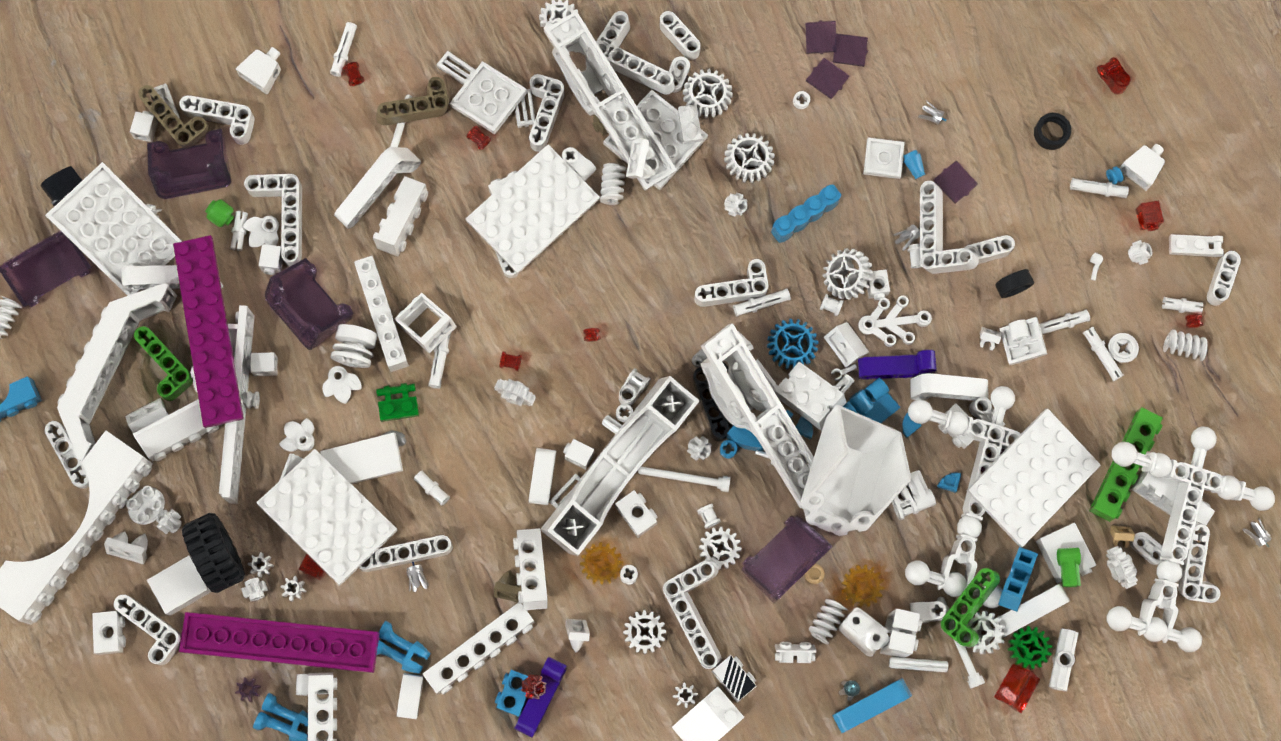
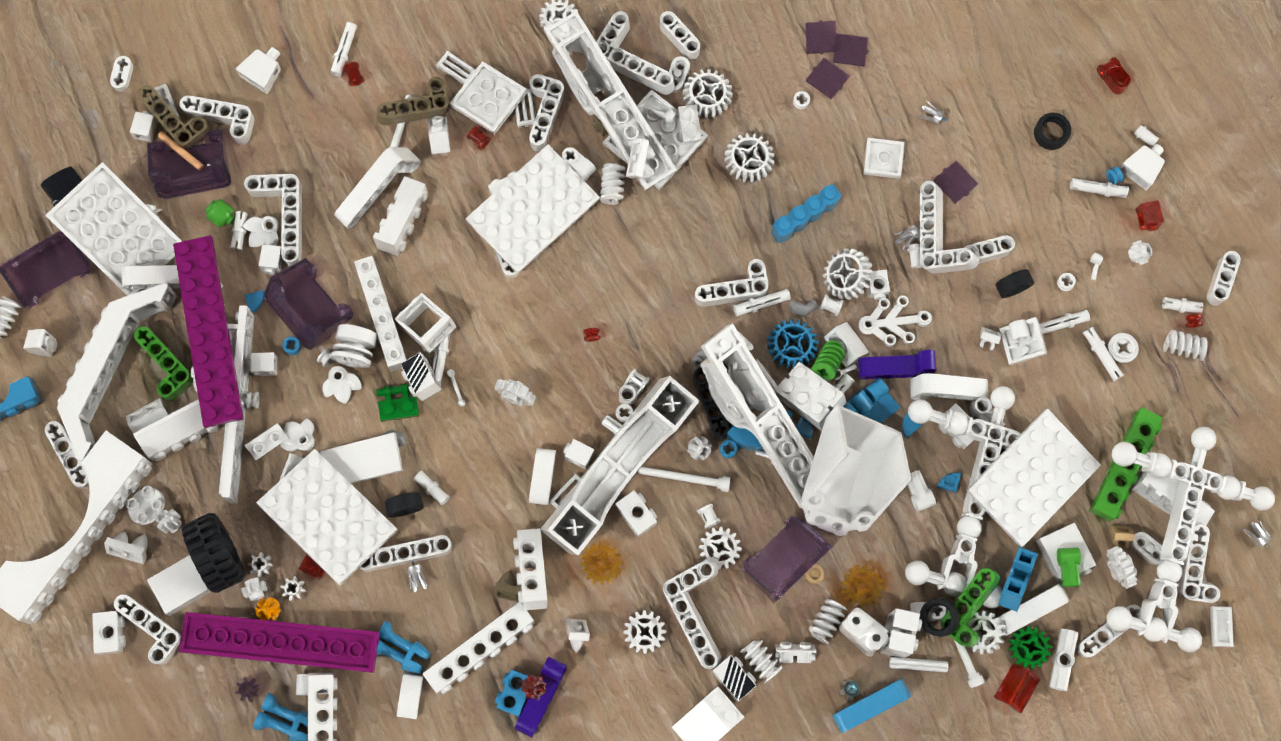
(40, 343): none -> white slope
(117, 73): none -> white beam
(181, 151): none -> light nougat bar
(255, 300): none -> dark azure tile
(266, 441): none -> white hinge
(267, 609): none -> light orange gear
(285, 345): none -> dark azure bush
(325, 357): none -> white bush
(404, 504): none -> black tyre
(420, 376): none -> white brick
(439, 134): none -> white slope
(451, 374): none -> white hinge
(510, 361): clear red bush -> none
(630, 568): white bush -> none
(668, 117): none -> white hand
(689, 699): white gear -> none
(735, 204): white gear -> none
(761, 660): none -> white piece
(803, 309): none -> light grey arm
(829, 360): none -> bright green piece
(904, 507): white piece -> none
(914, 163): dark azure cone -> none
(954, 617): none -> black tyre
(1060, 283): none -> white bush
(1111, 634): none -> white beam
(1146, 135): none -> white pin
(1195, 245): white plate -> none
(1221, 626): none -> white plate

